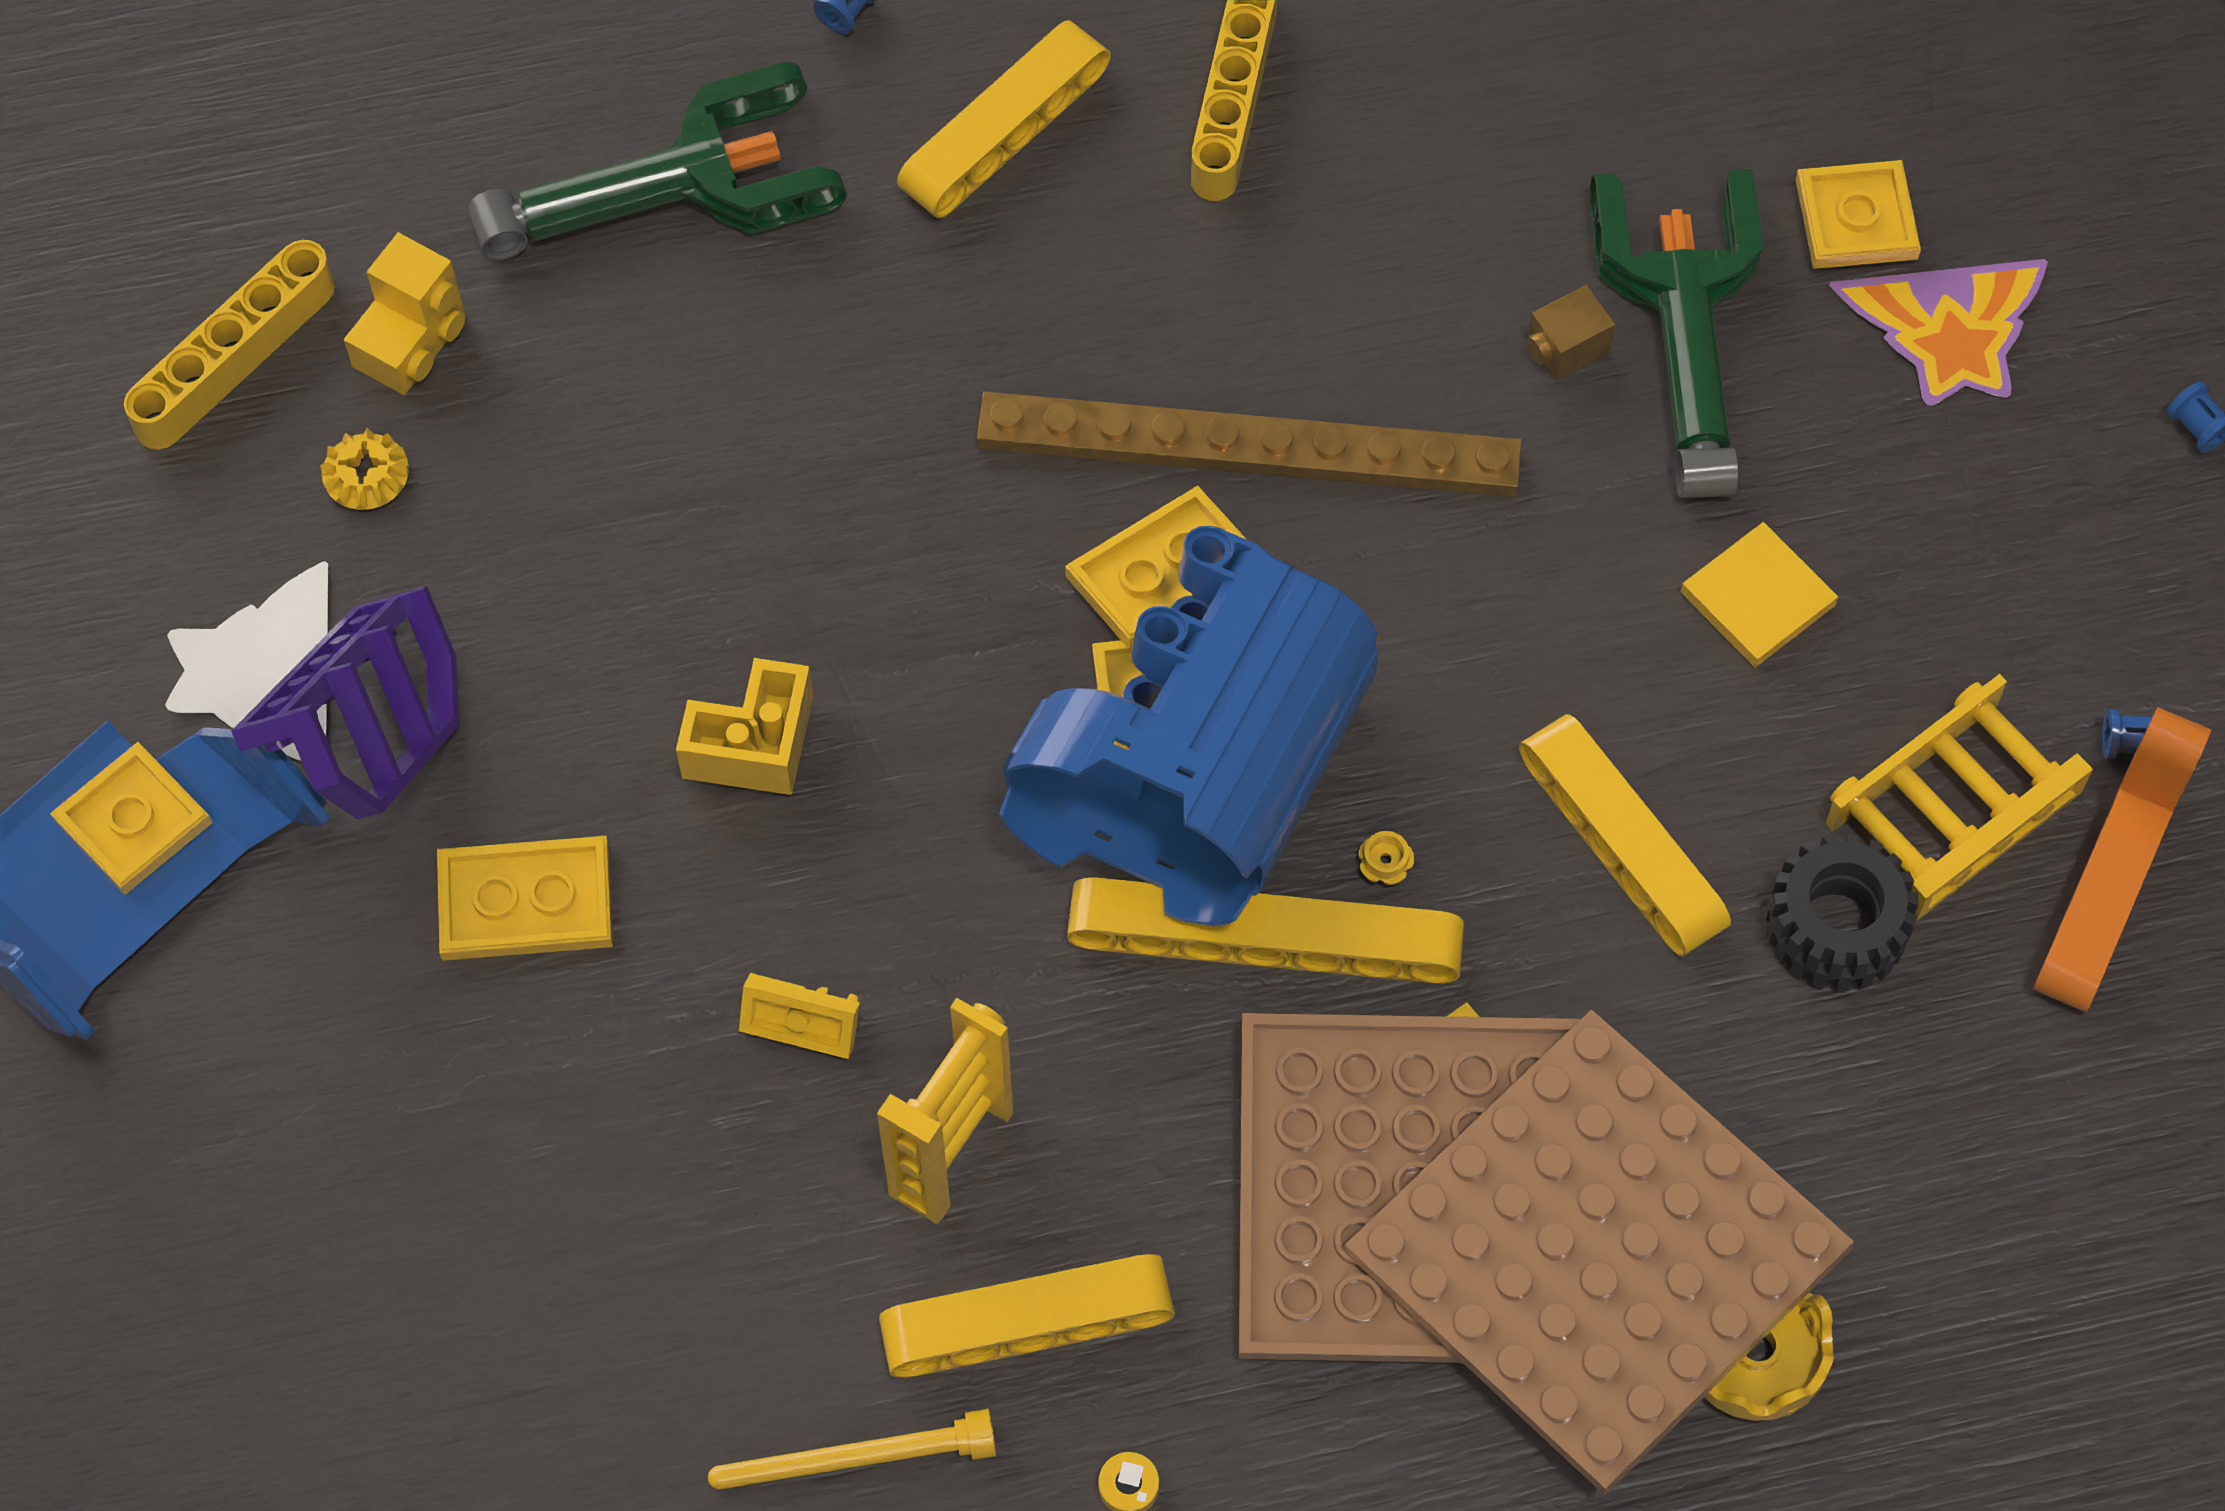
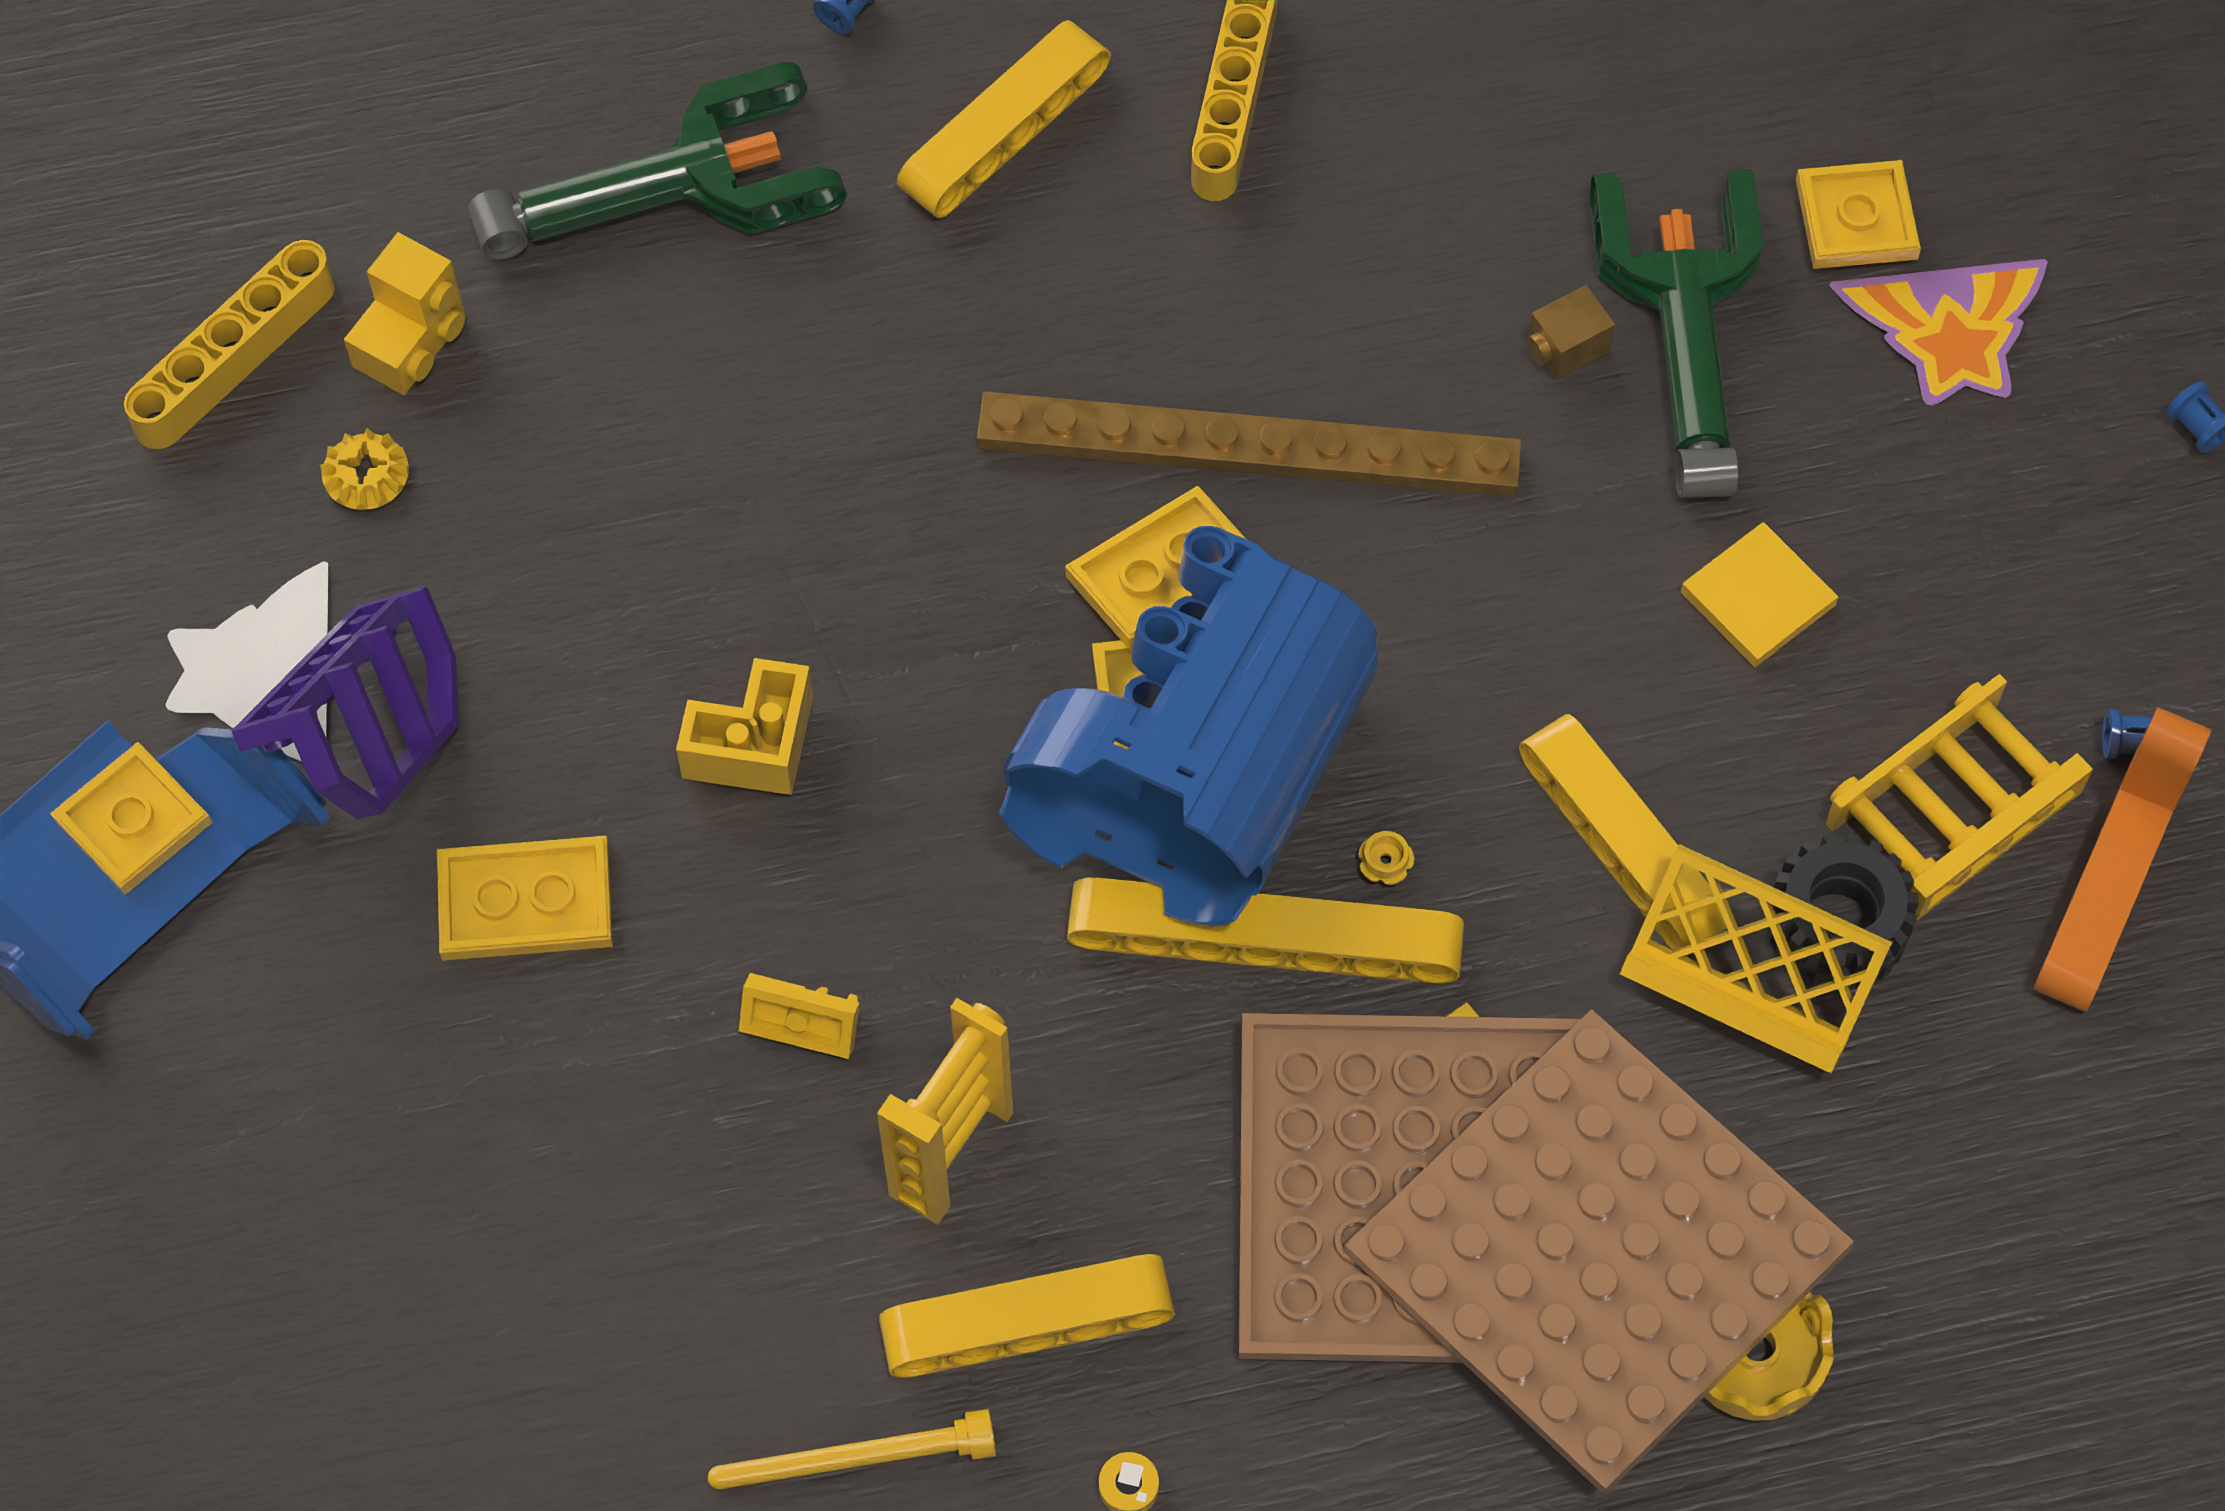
(1743, 1005): none -> yellow fence

